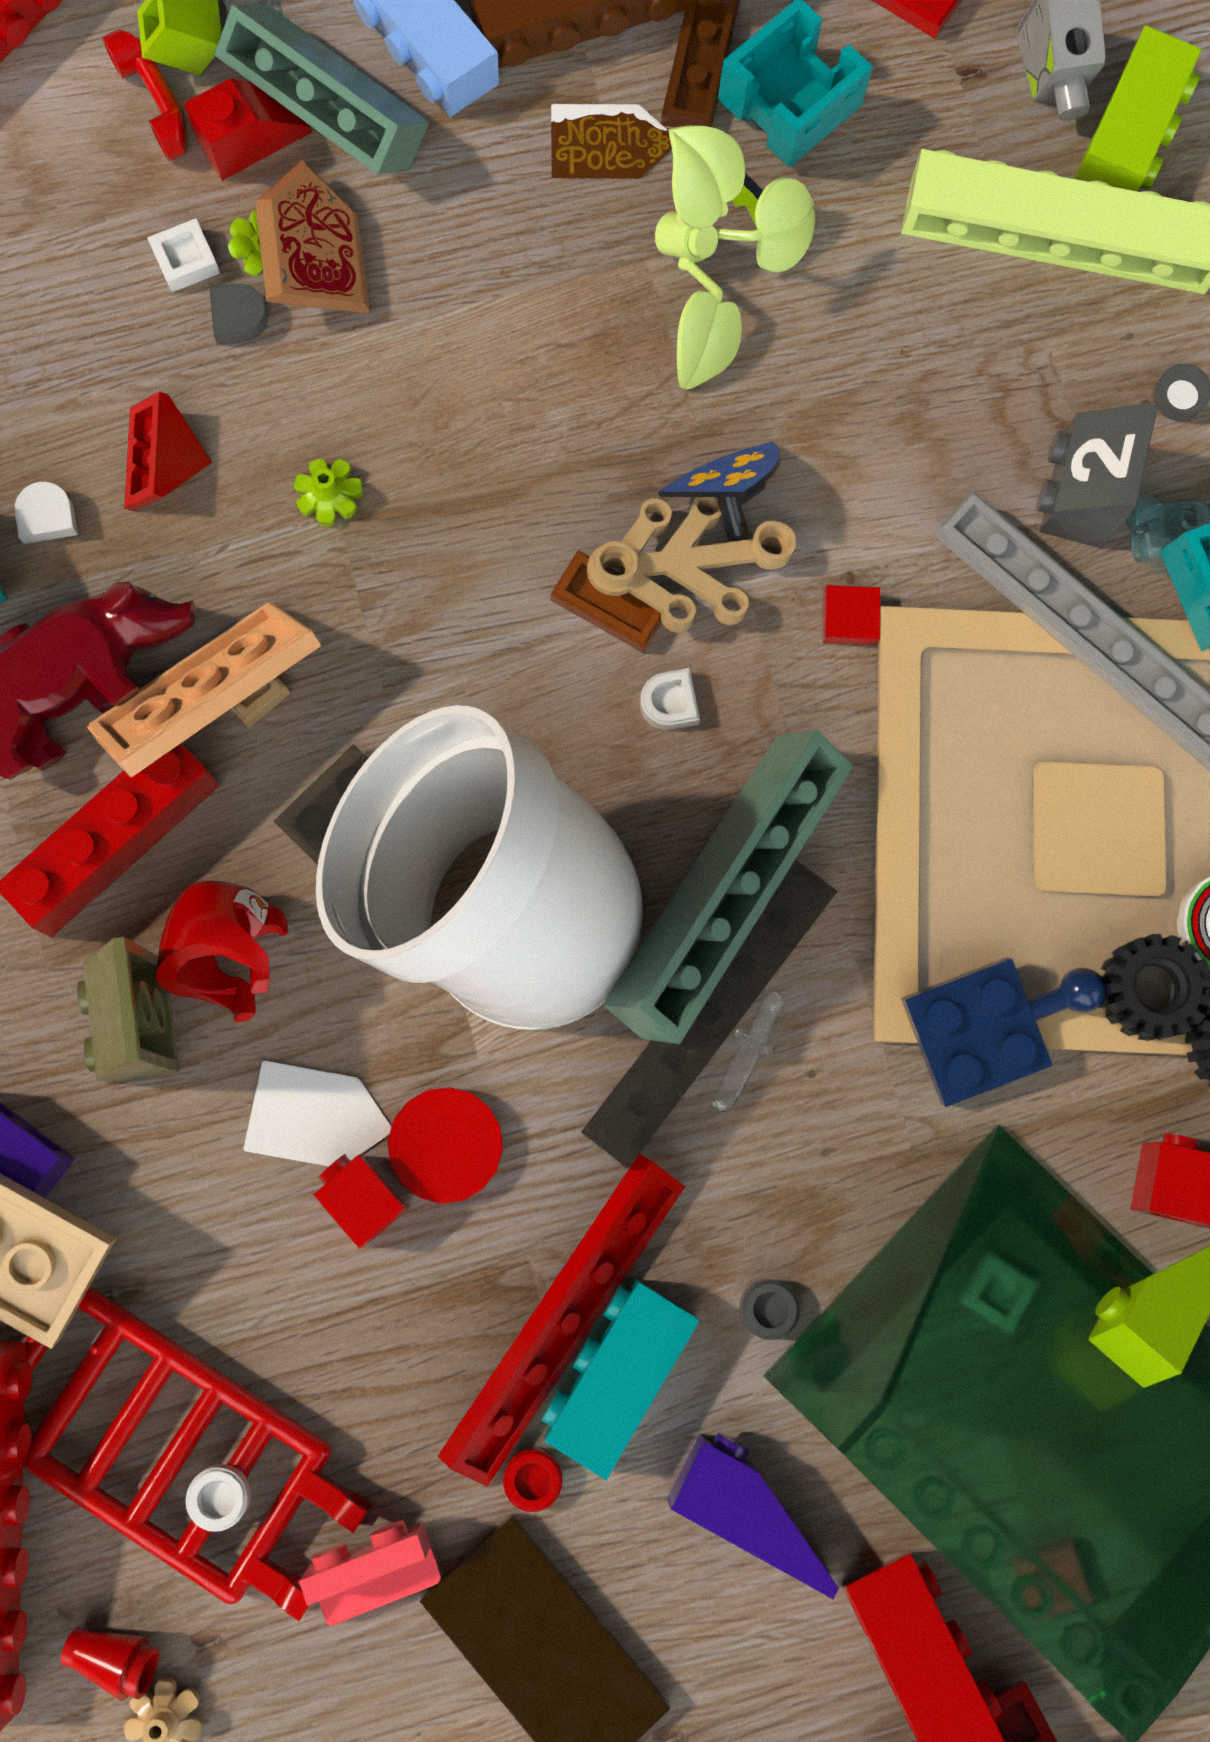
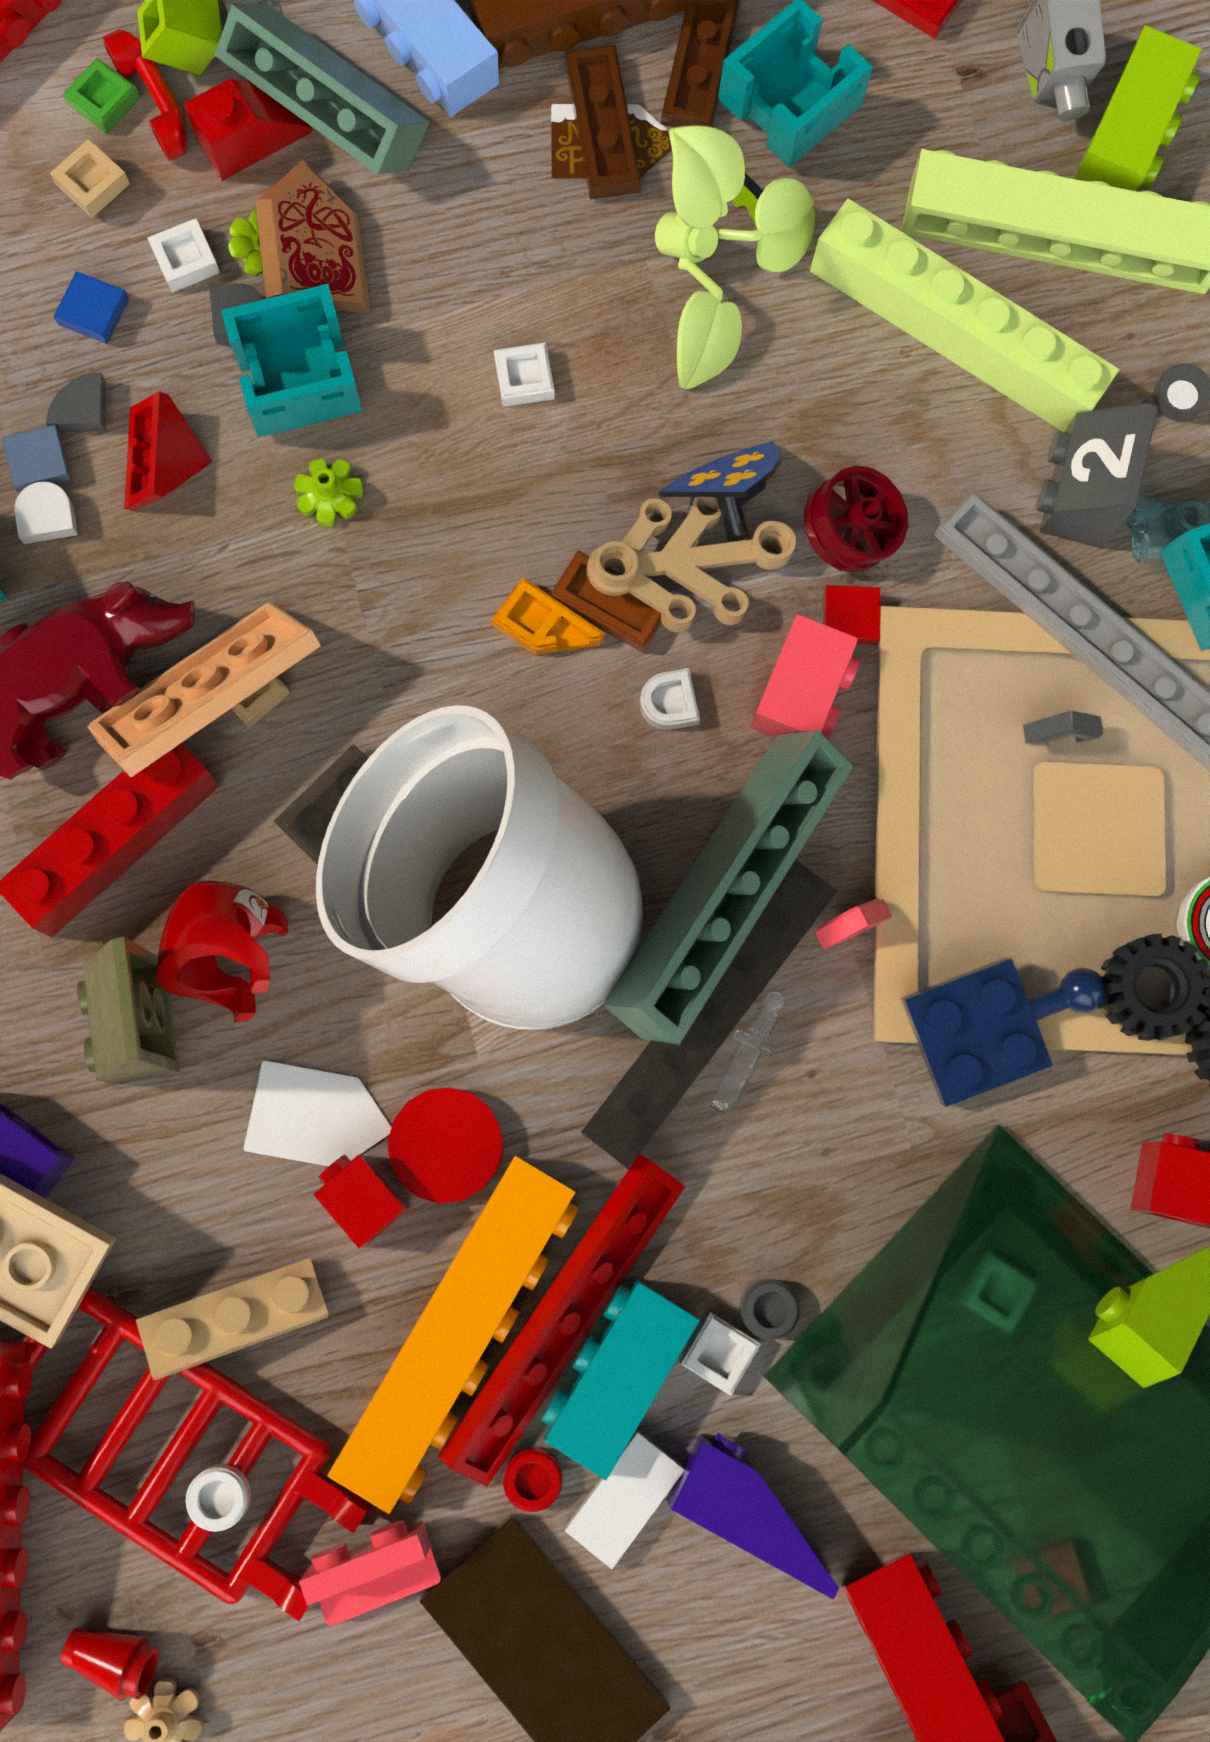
(36, 457): none -> sand blue tile
(79, 405): none -> dark grey tile
(89, 178): none -> tan plate
(91, 307): none -> blue tile
(101, 95): none -> bright green tile
(231, 1319): none -> tan plate
(292, 360): none -> teal piece
(452, 1335): none -> light orange brick
(524, 374): none -> white tile
(543, 622): none -> light orange tile
(602, 122): none -> reddish brown tile
(625, 1502): none -> white tile
(720, 1353): none -> white tile
(806, 680): none -> coral brick
(852, 923): none -> coral tile
(879, 511): none -> dark red wheel
(960, 317): none -> yellowish green brick
(1070, 723): none -> dark grey tile

